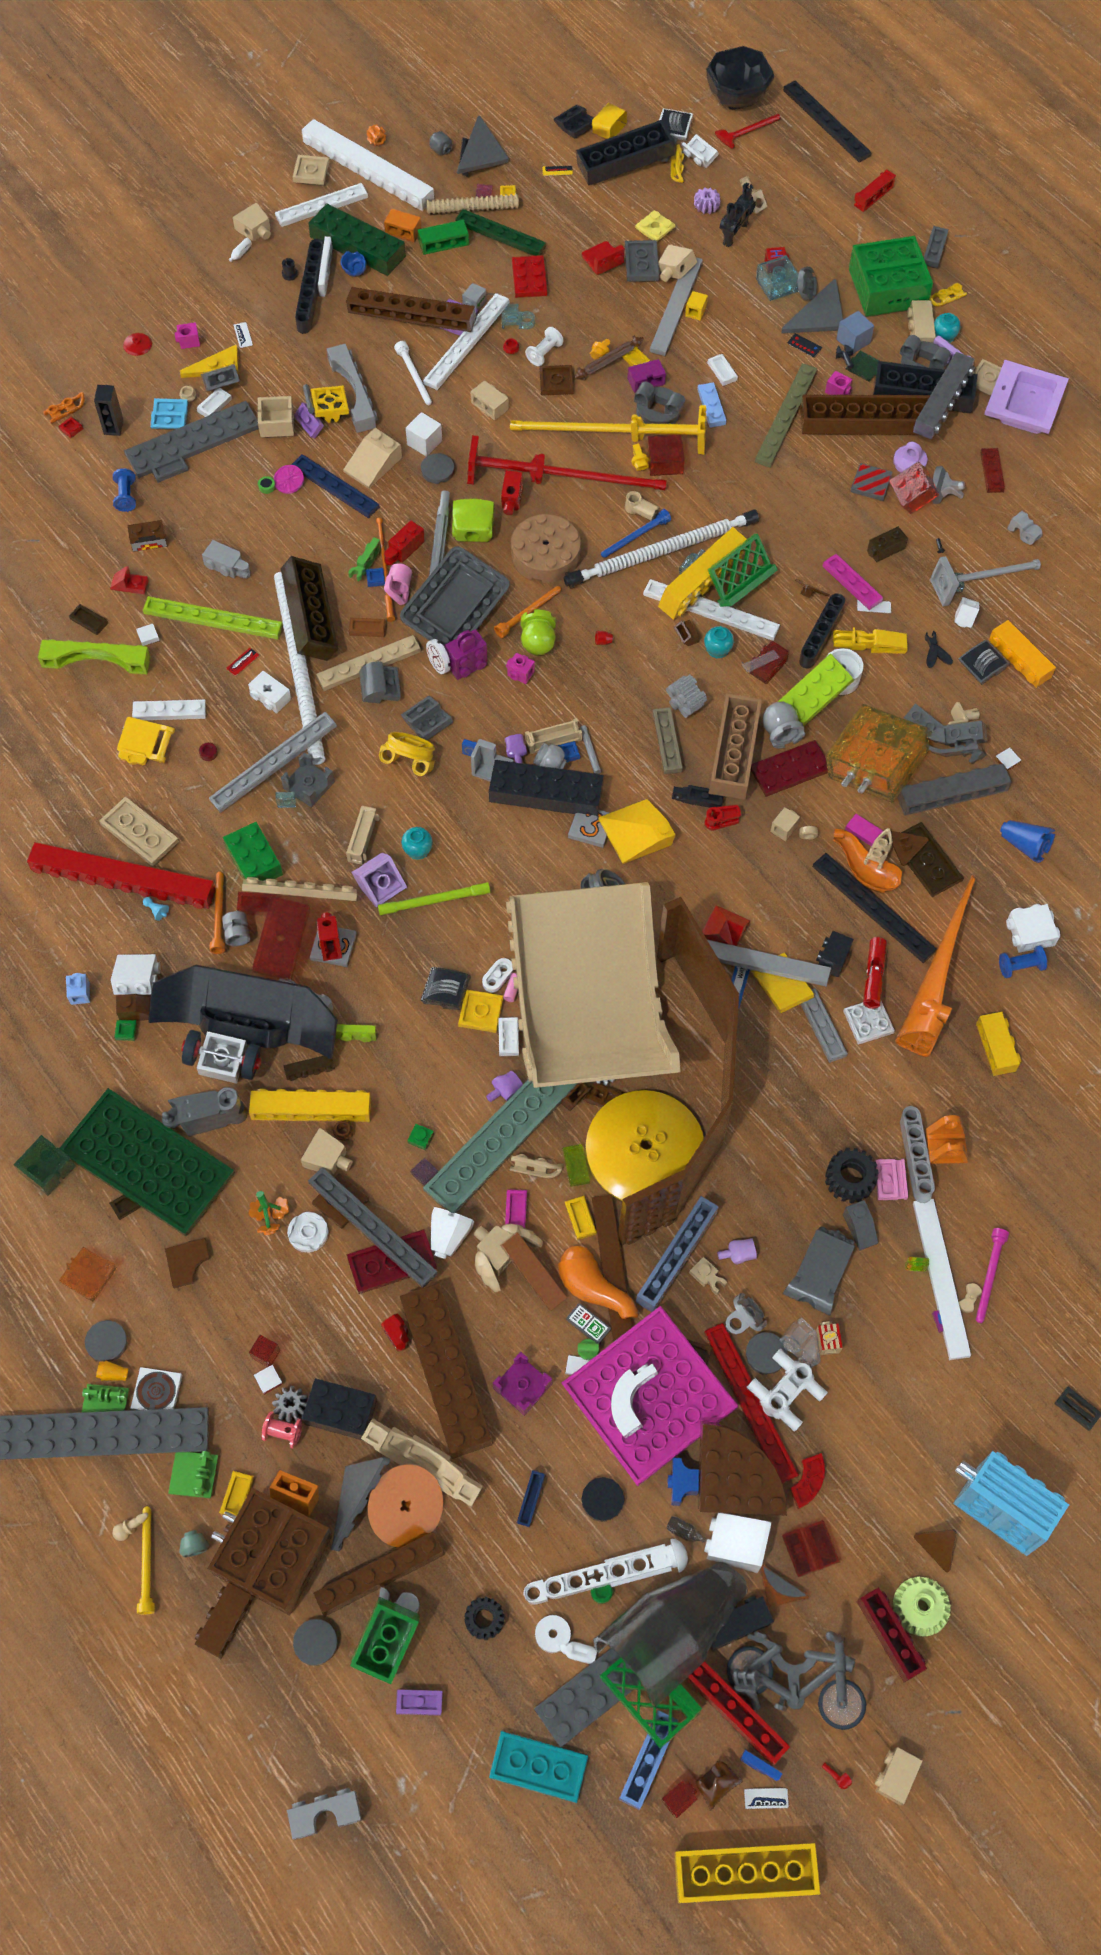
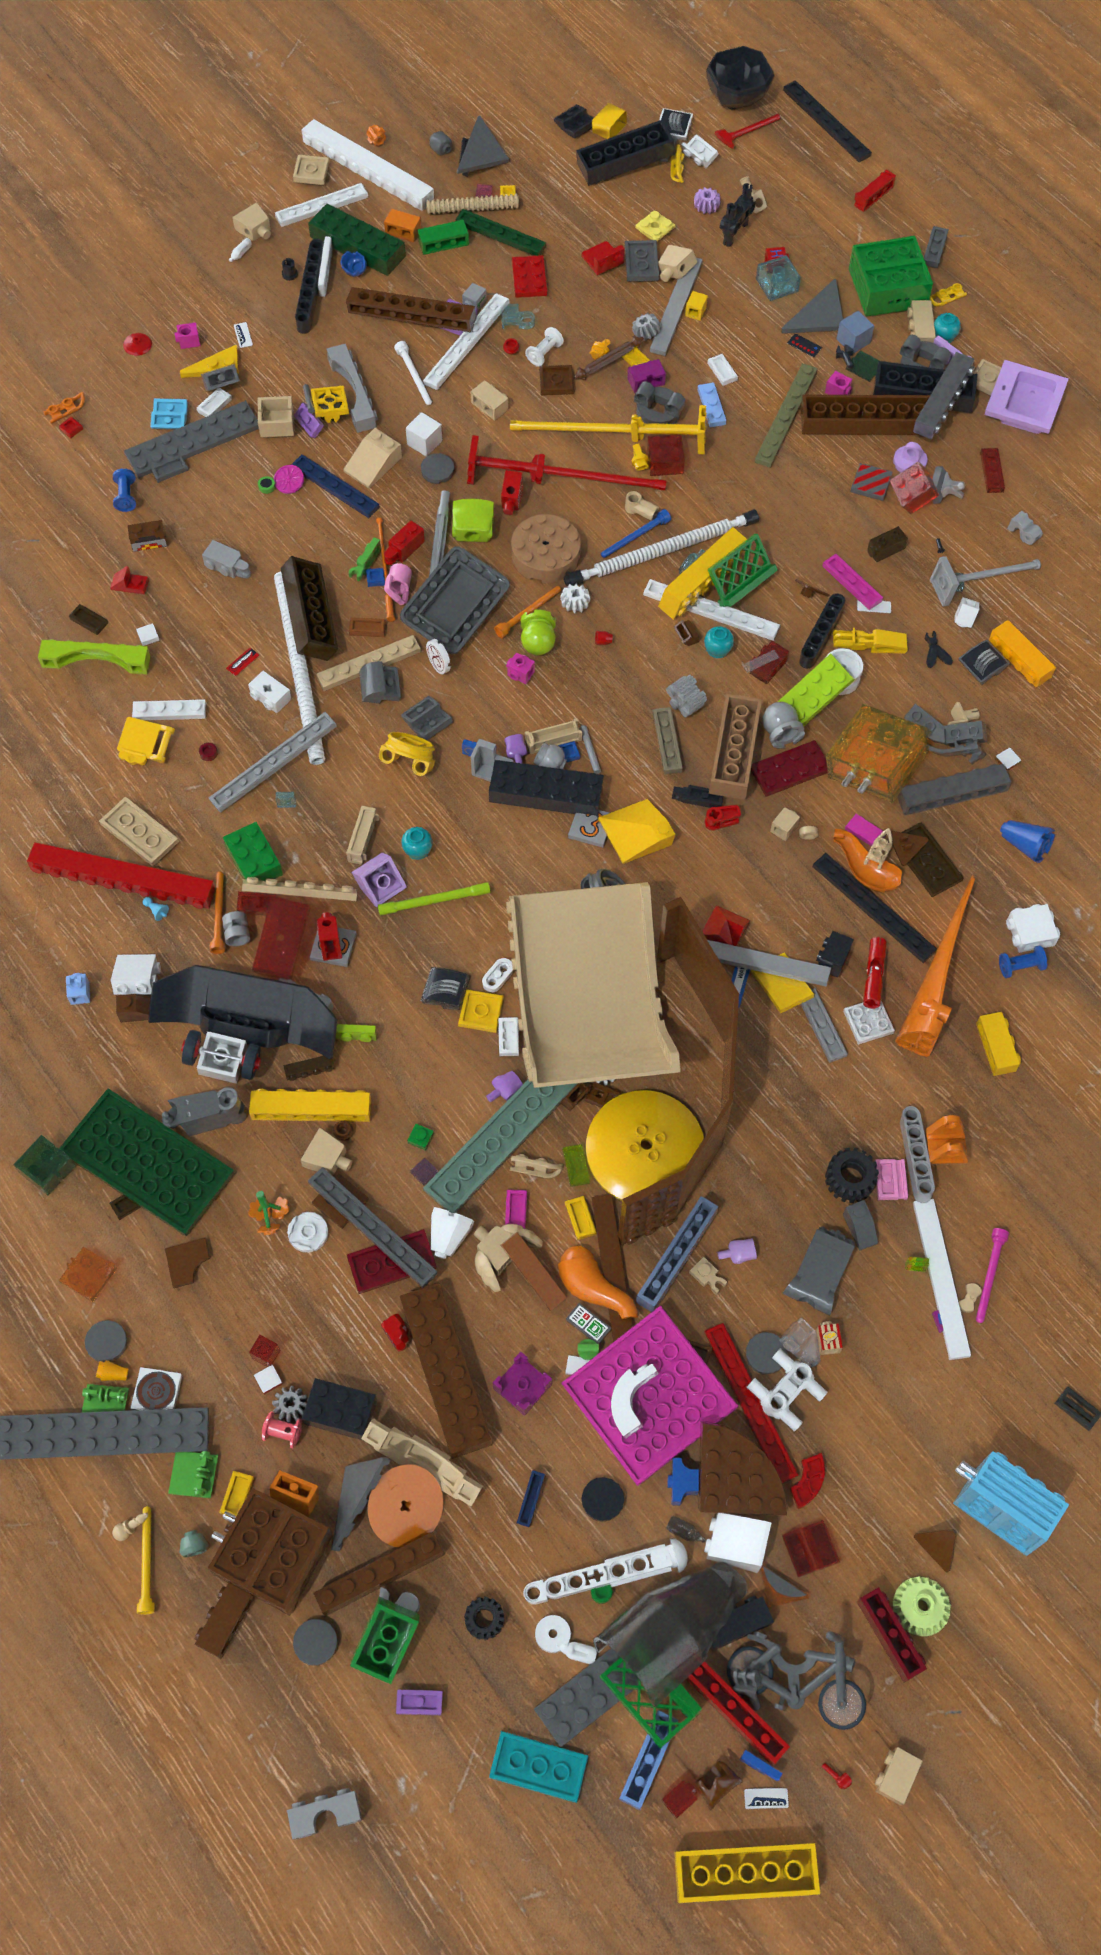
(108, 410): black brick -> none
(125, 1030): green tile -> none
(188, 393): tan plate -> none
(213, 617): lime tile -> none
(308, 781): dark grey panel -> none
(467, 654): magenta brick -> none
(510, 992): bright pink axle -> none
(557, 170): sticker -> none
(575, 598): none -> white gear
(646, 326): none -> light grey gear
(748, 1313): light grey tile -> none
(807, 283): dark grey tile -> none

